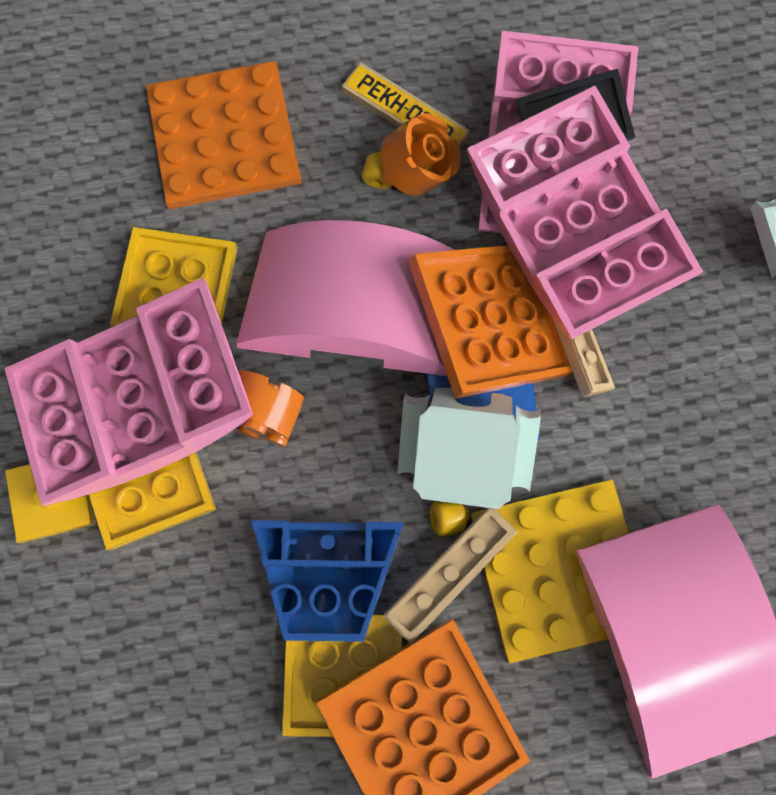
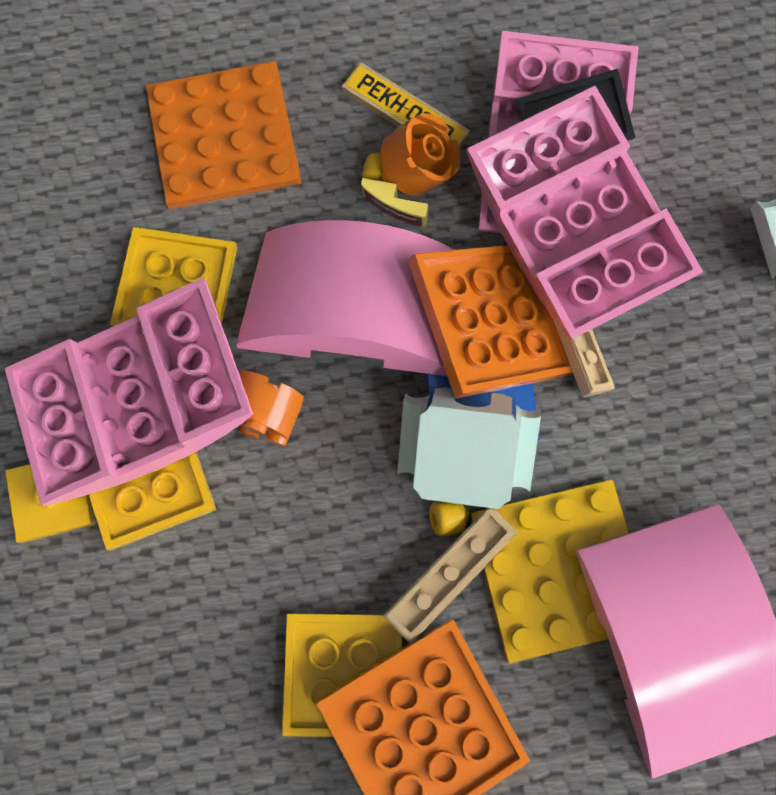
(325, 575): blue wedge -> none
(385, 197): none -> light yellow slope

